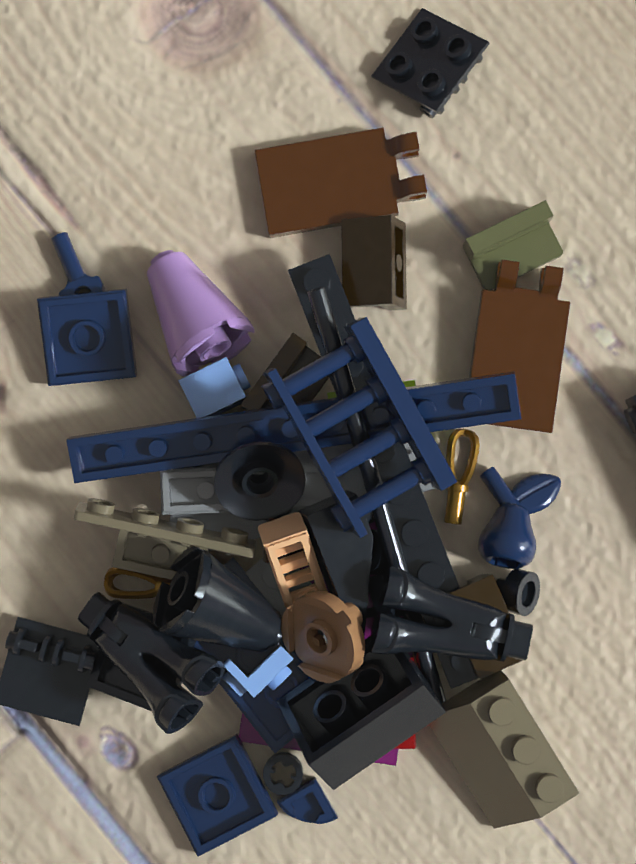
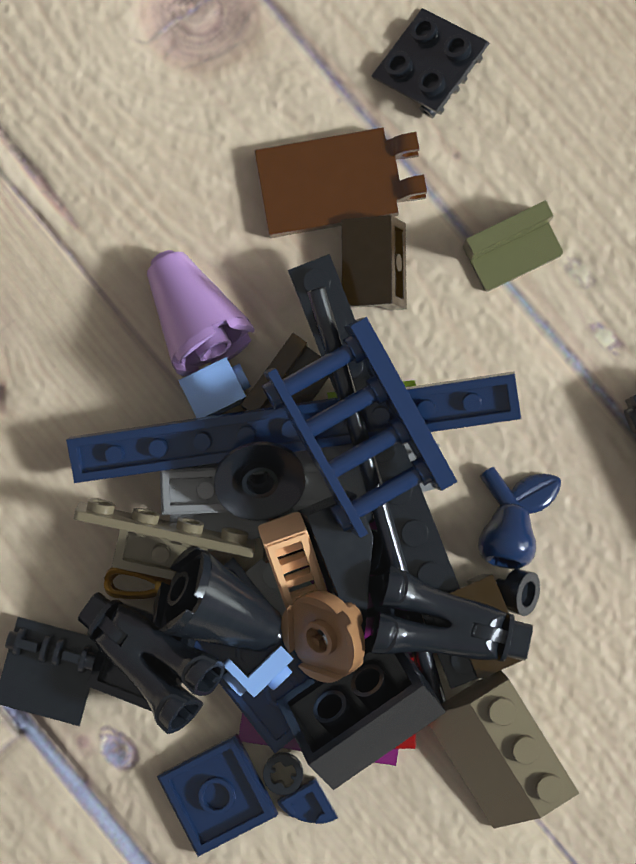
(76, 278): dark blue bar -> none
(87, 337): dark blue tile -> none
(457, 491): pearl gold piece -> none
(525, 335): reddish brown tile -> none

